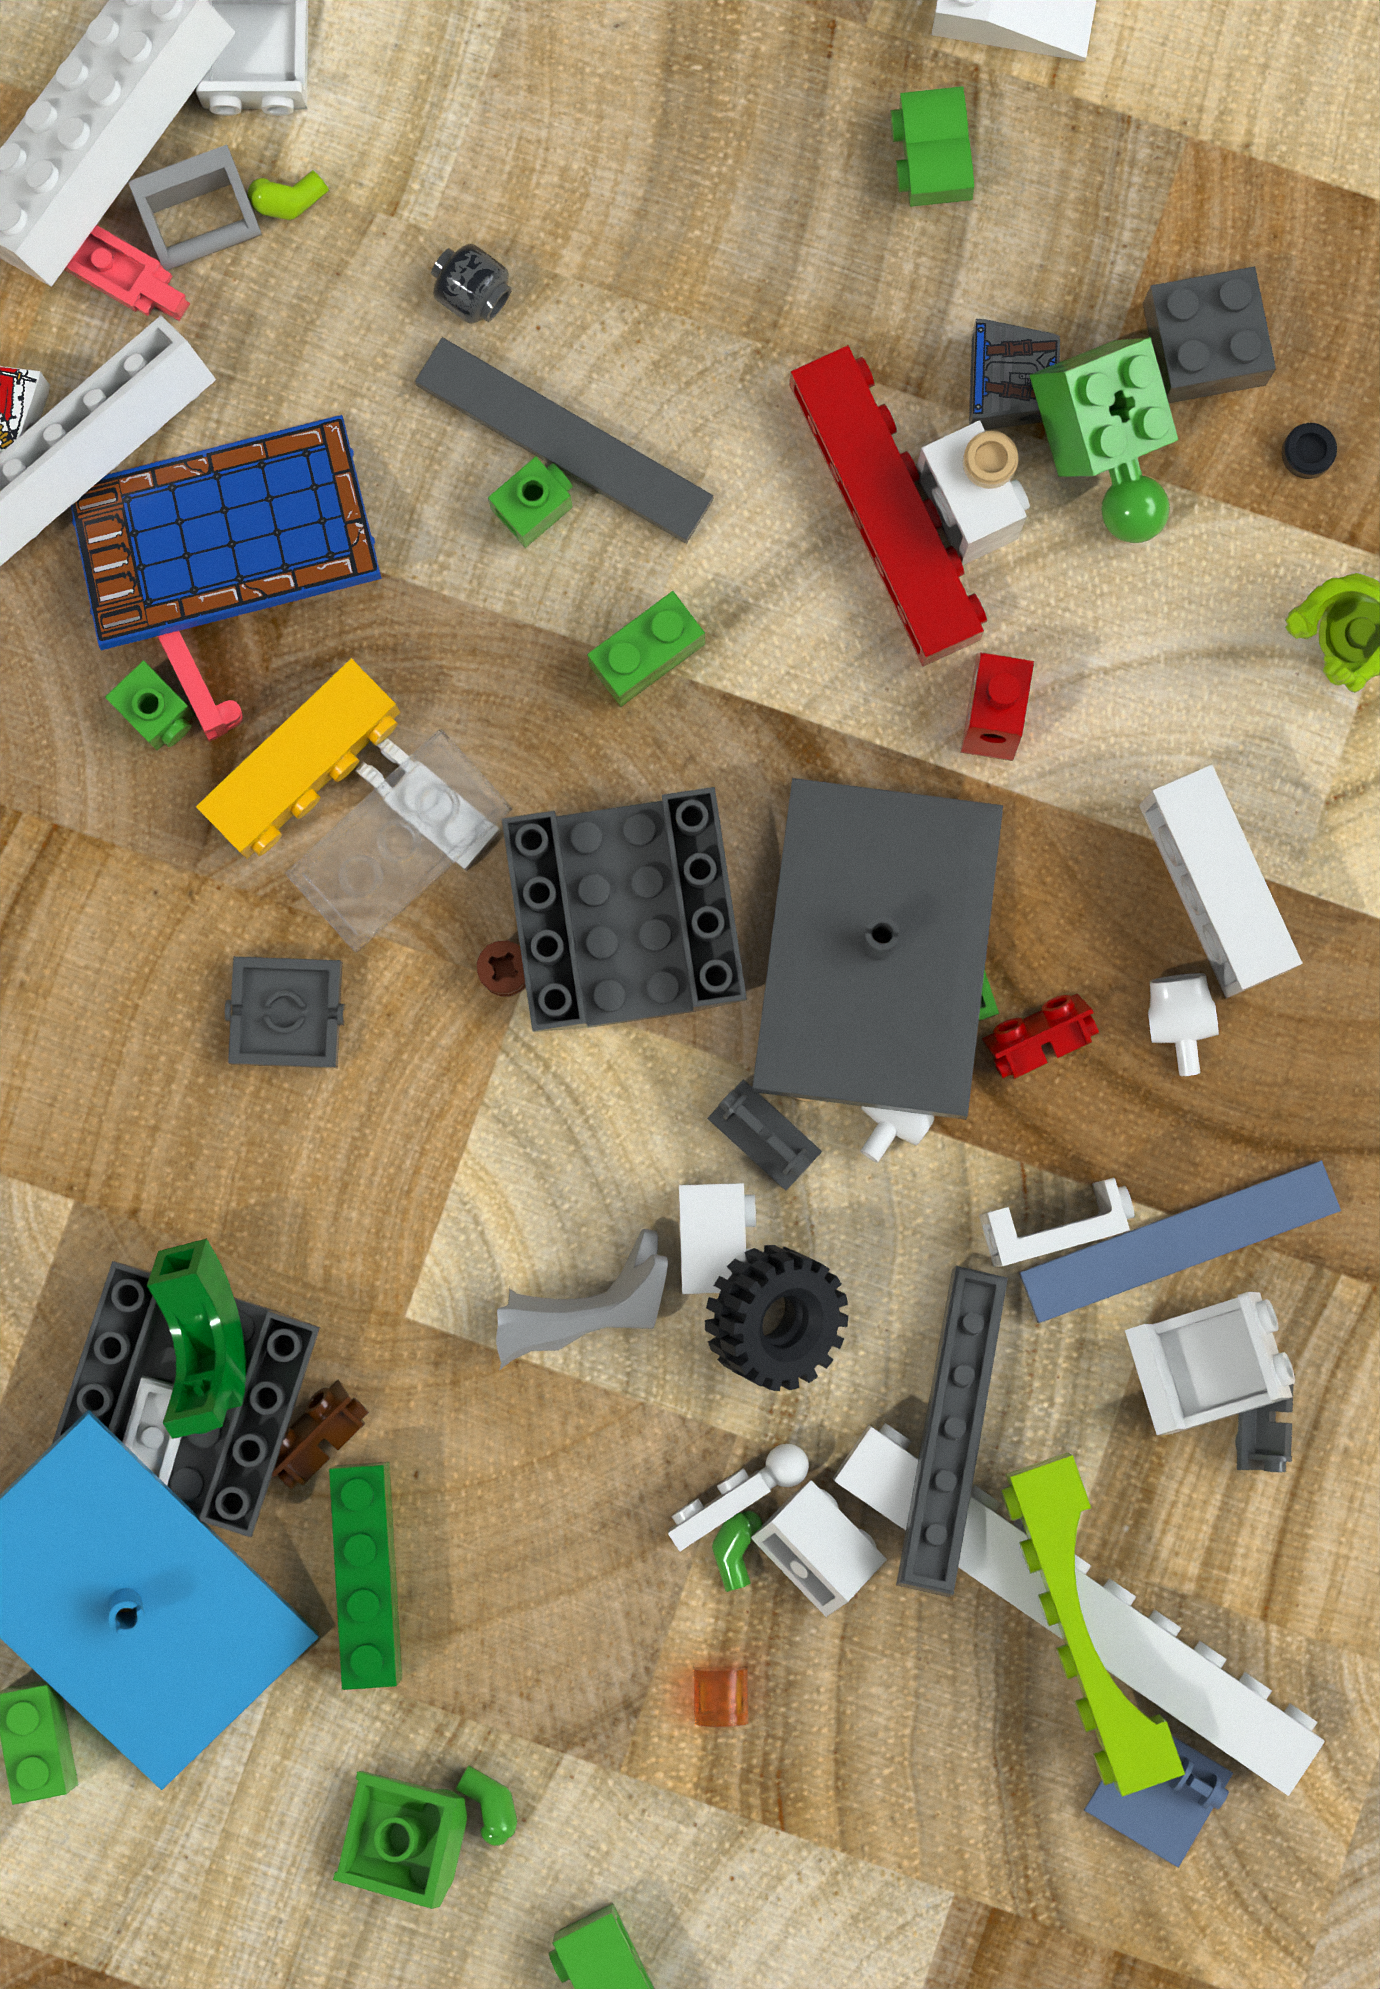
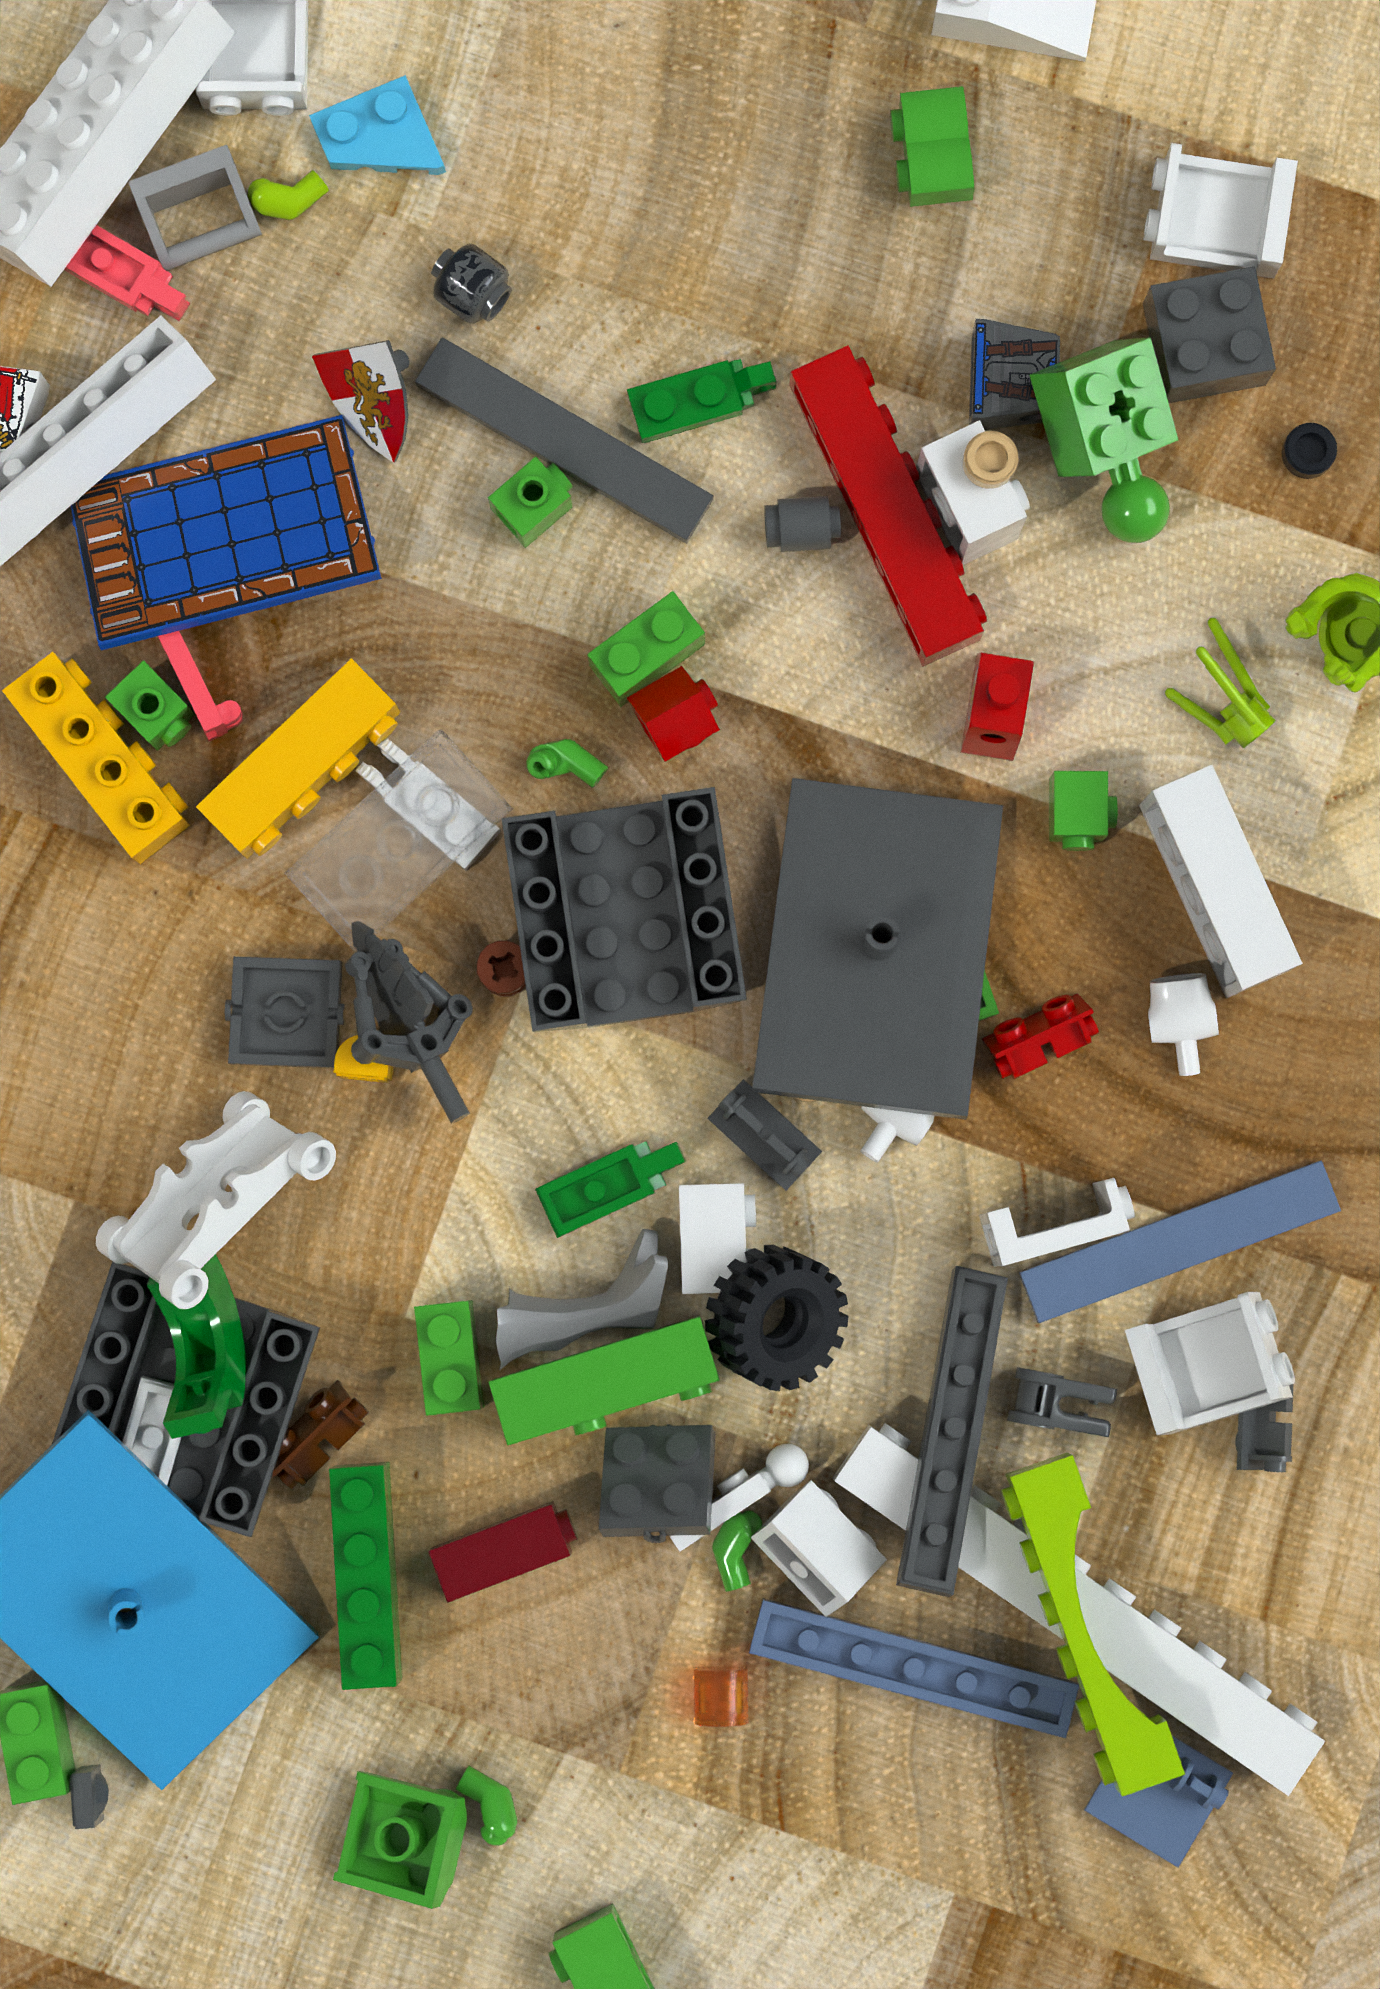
(88, 1796): none -> dark grey tile
(96, 757): none -> yellow brick
(247, 1154): none -> white piece
(348, 1068): none -> yellow brick
(369, 392): none -> shield
(378, 132): none -> medium azure wing
(401, 1002): none -> dark grey bar
(449, 1357): none -> bright green brick
(503, 1550): none -> dark red brick
(562, 758): none -> bright green arm
(605, 1381): none -> bright green brick
(606, 1185): none -> green hinge
(657, 1481): none -> dark grey plate
(675, 712): none -> red brick
(697, 398): none -> green hinge
(802, 524): none -> dark grey brick
(914, 1668): none -> sand blue plate
(1040, 1398): none -> dark grey piece
(1080, 809): none -> bright green brick
(1220, 212): none -> white panel
(1246, 713): none -> lime plant

